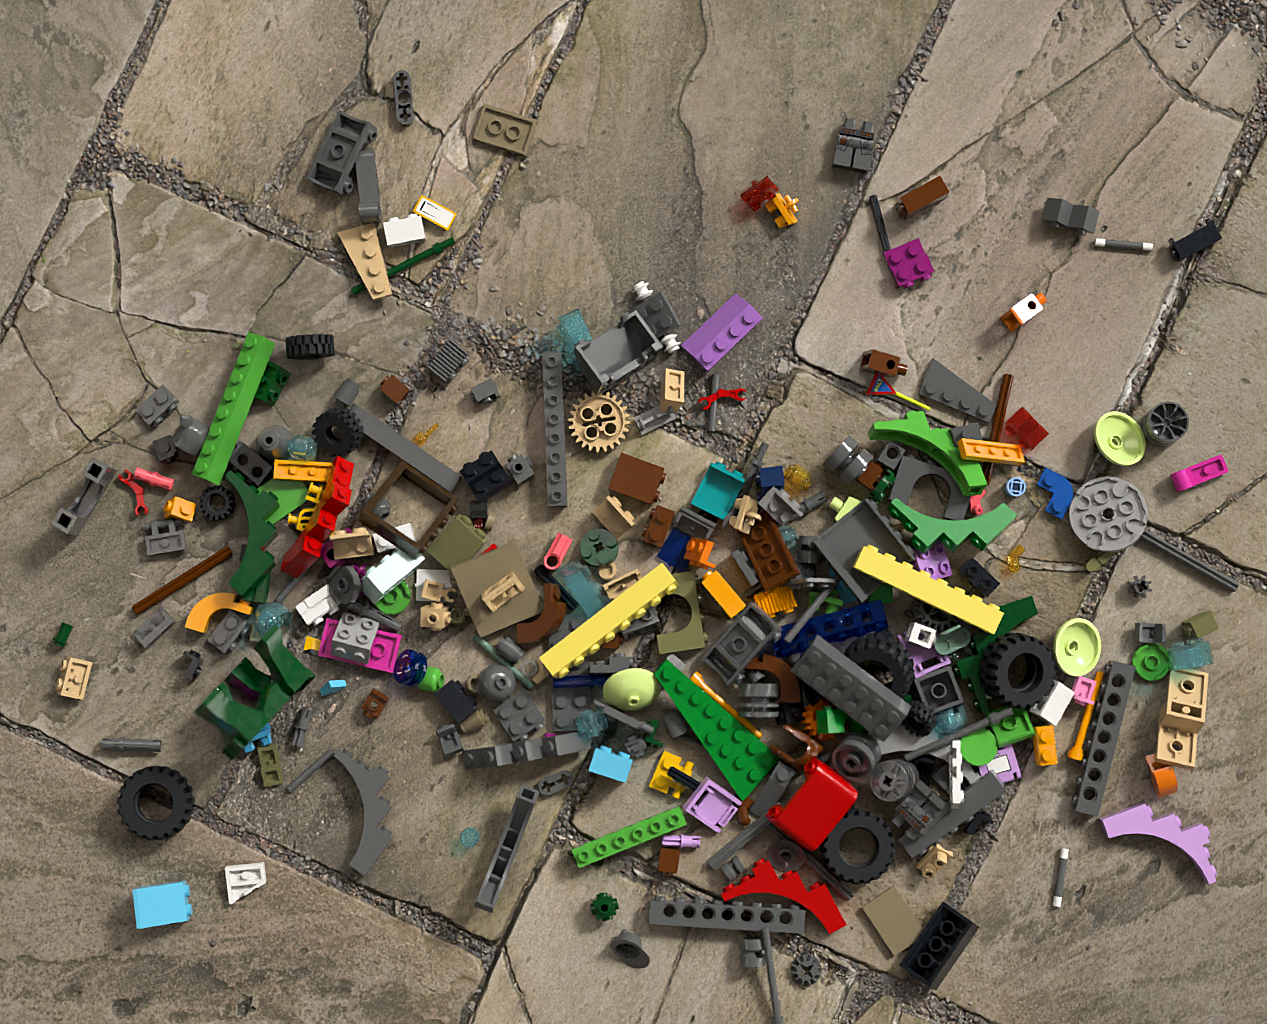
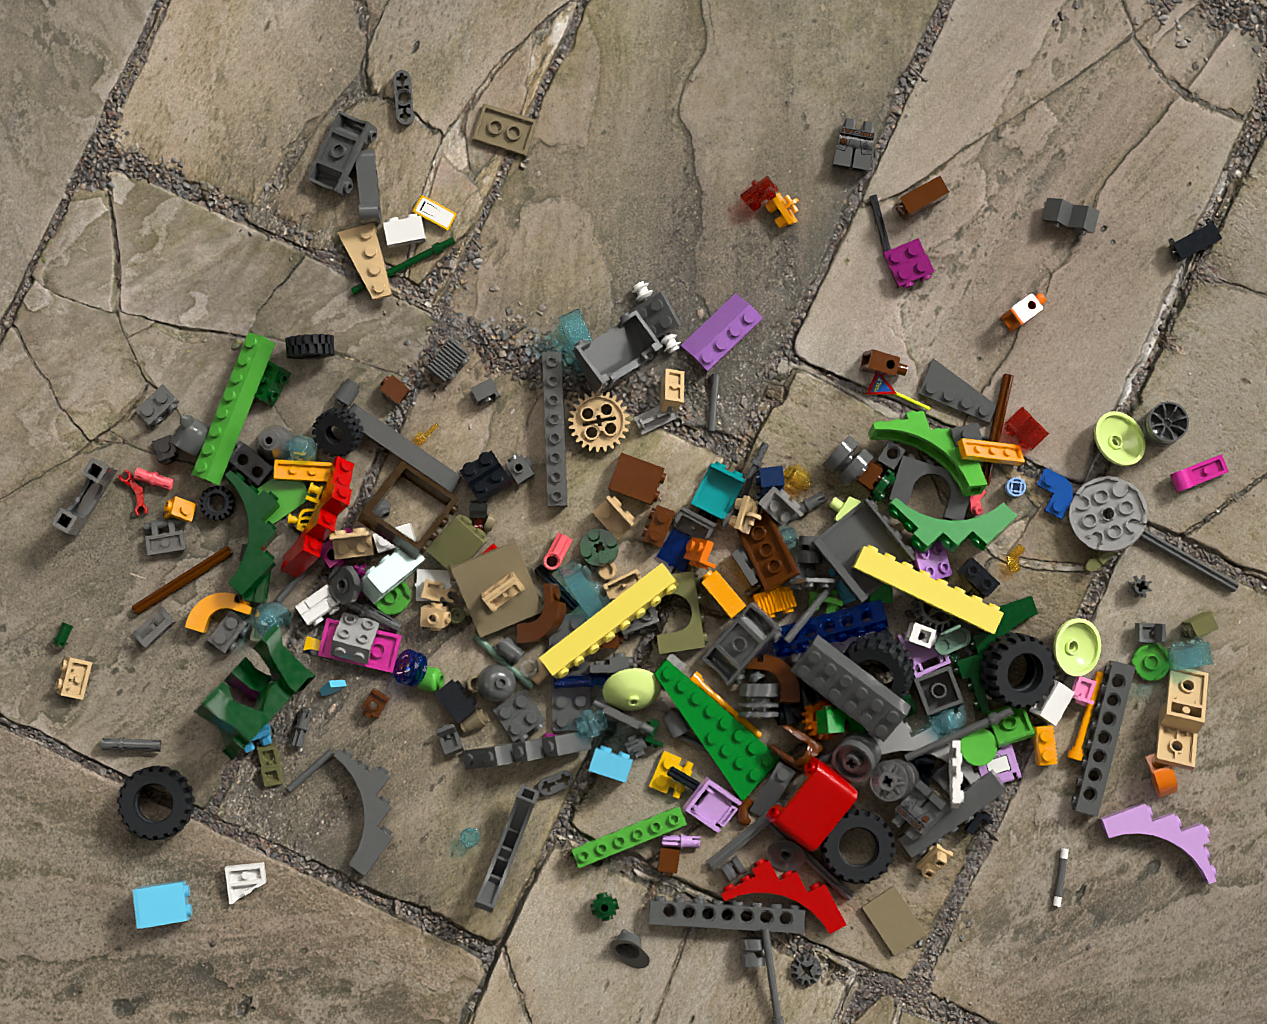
(194, 668): black bracket -> none
(721, 393): red piece -> none
(920, 719): black tyre -> none
(939, 946): black slope -> none
(1123, 244): dark grey bar -> none

